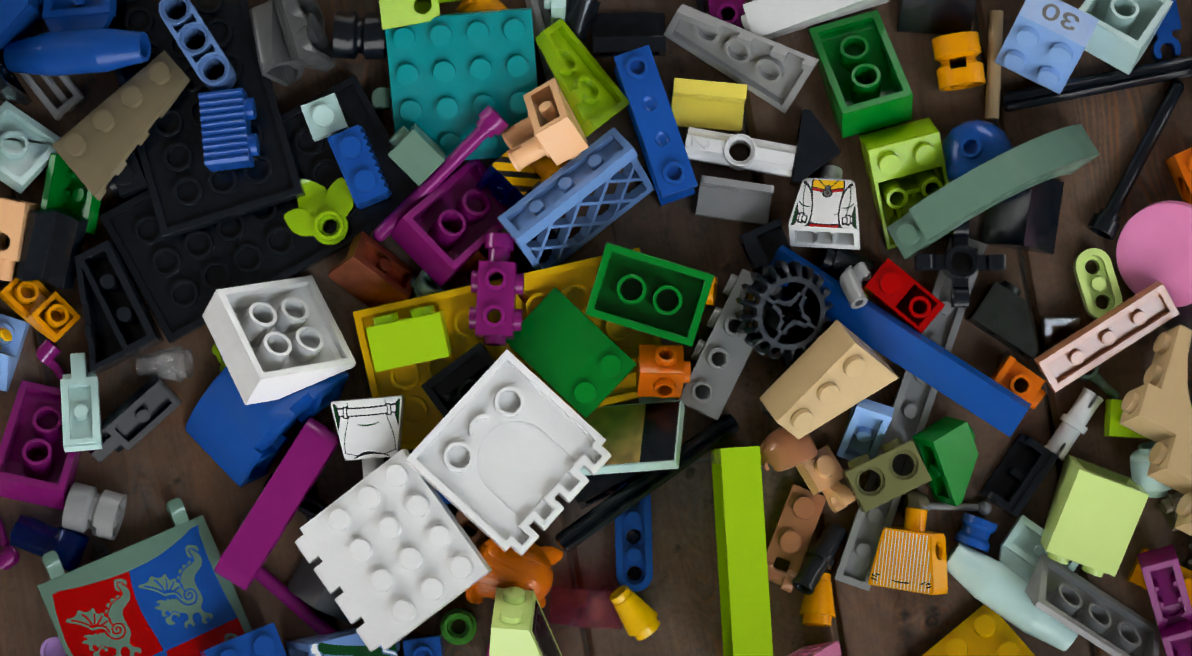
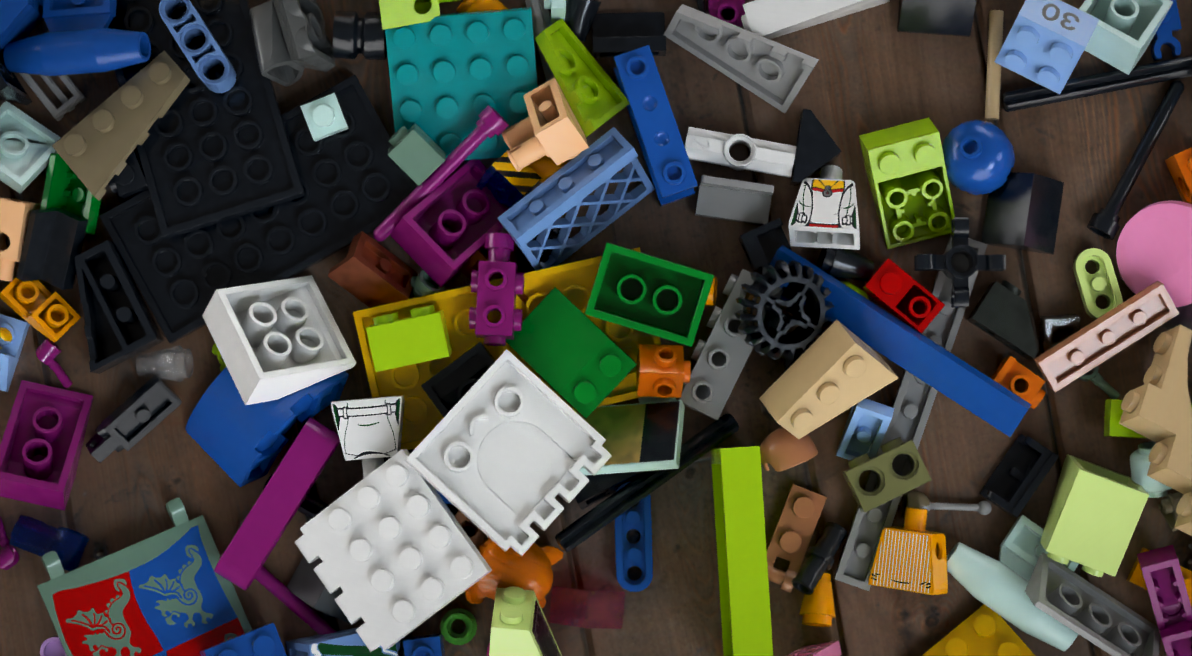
(80, 407): light aqua hinge -> none
(94, 511): light grey wheel -> none
(227, 129): blue brick -> none
(318, 208): lime plate -> none
(359, 167): blue brick -> none
(381, 98): sand green hand -> none
(635, 614): yellow cone -> none
(708, 104): light yellow panel -> none
(824, 475): light nougat plate -> none
(851, 284): light grey arm -> none
(861, 74): green slope -> none
(948, 456): green slope -> none
(958, 48): light orange wheel -> none
(975, 532): blue wheel -> none
(991, 183): sand green arch -> none
(1074, 423): white pin -> none

